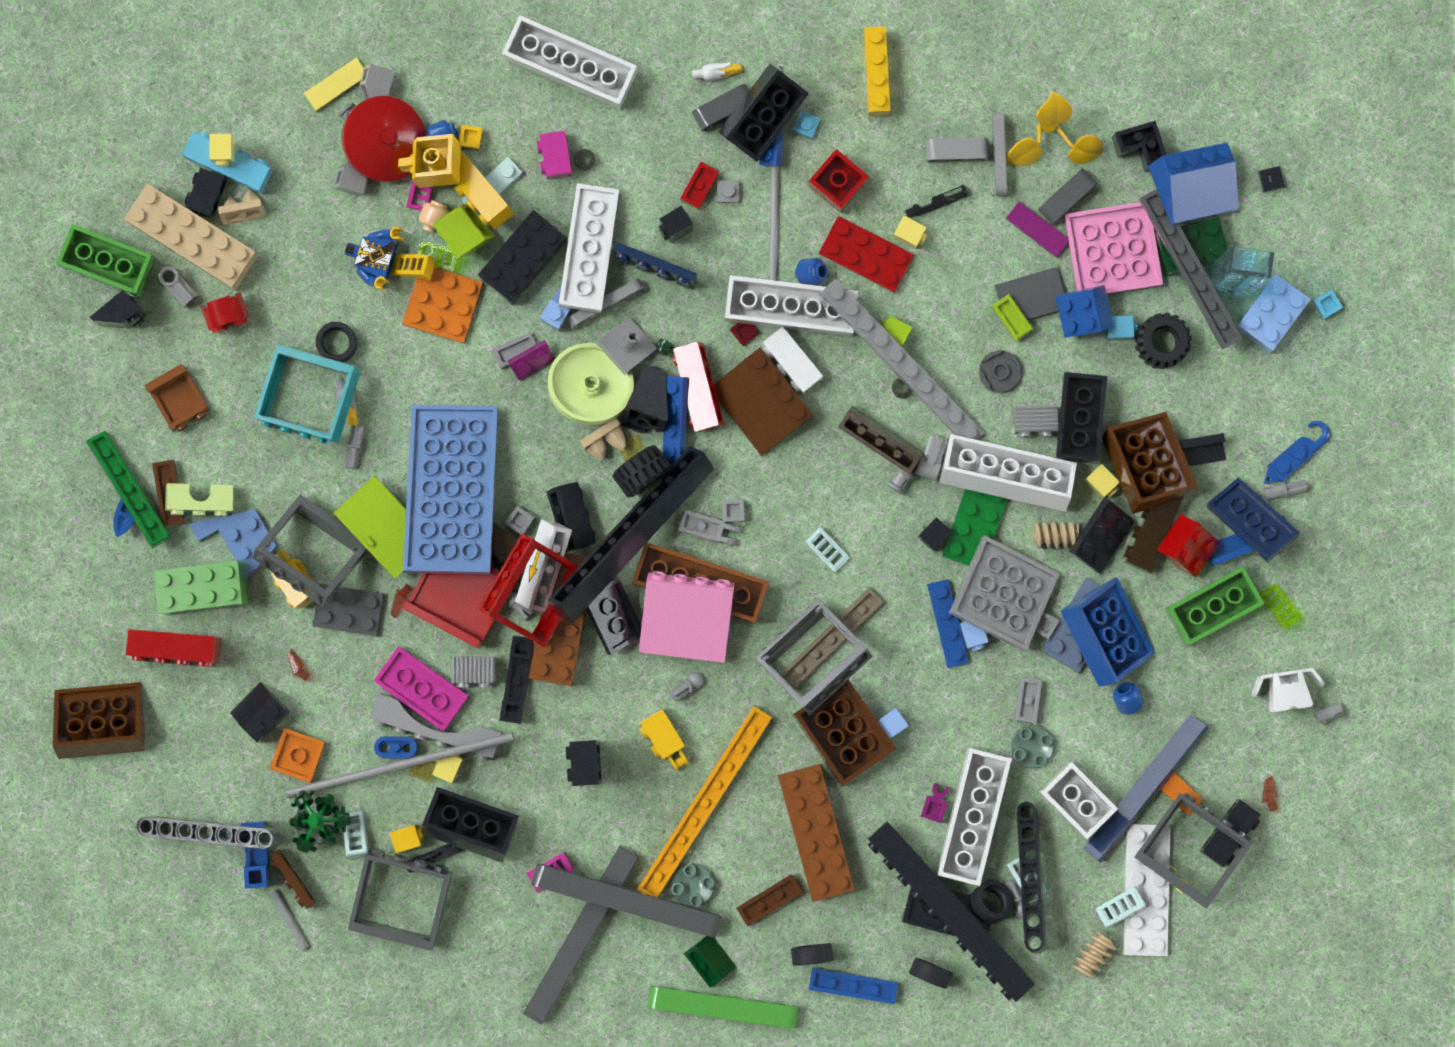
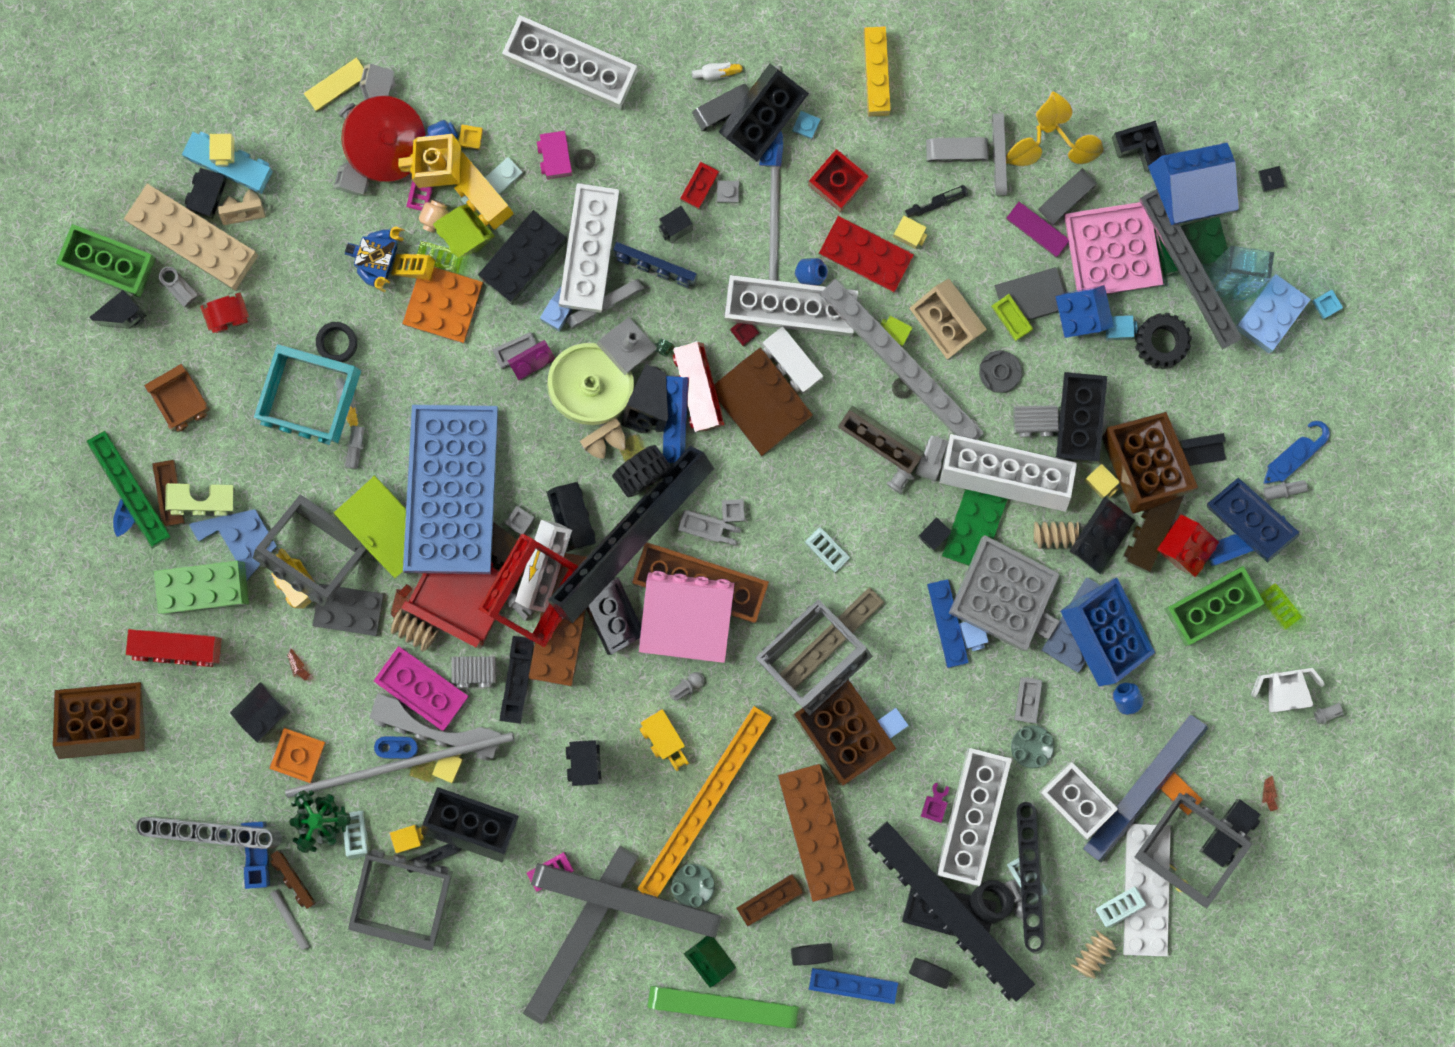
(413, 631): none -> tan piece
(947, 318): none -> tan slope

